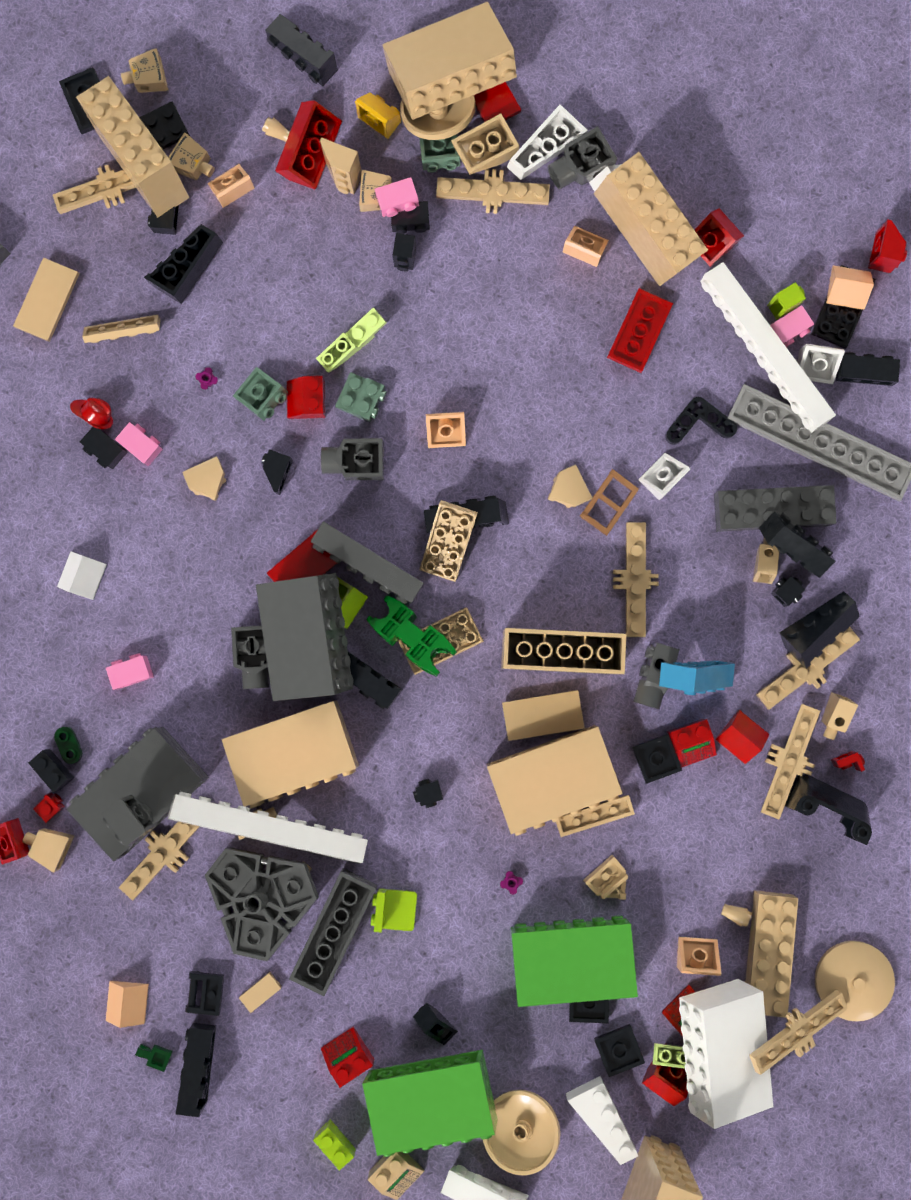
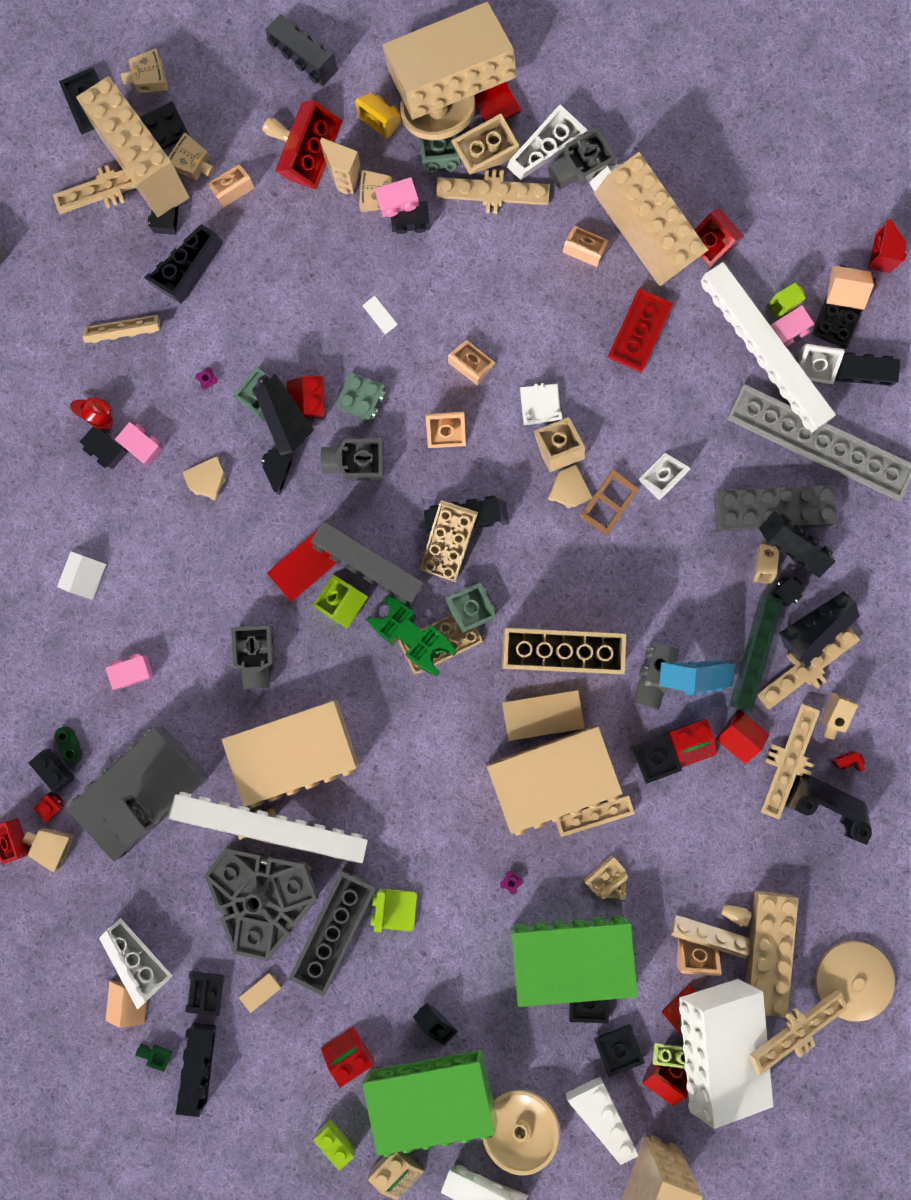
(46, 299): tan tile -> none
(134, 962): none -> white wedge
(164, 851): tan hinge -> none
(282, 414): none -> black slope
(304, 637): dark grey brick -> none
(352, 341): yellowish green slope -> none
(373, 683): black wedge -> none
(379, 315): none -> white sticker
(404, 251): black brick -> none
(428, 793): black brick -> none
(471, 362): none -> light nougat slope
(471, 607): none -> sand green plate
(540, 404): none -> white piece
(560, 444): none -> tan slope
(635, 579): tan hinge -> none
(703, 416): black beam -> none
(710, 936): none -> tan plate
(756, 653): none -> clear green brick

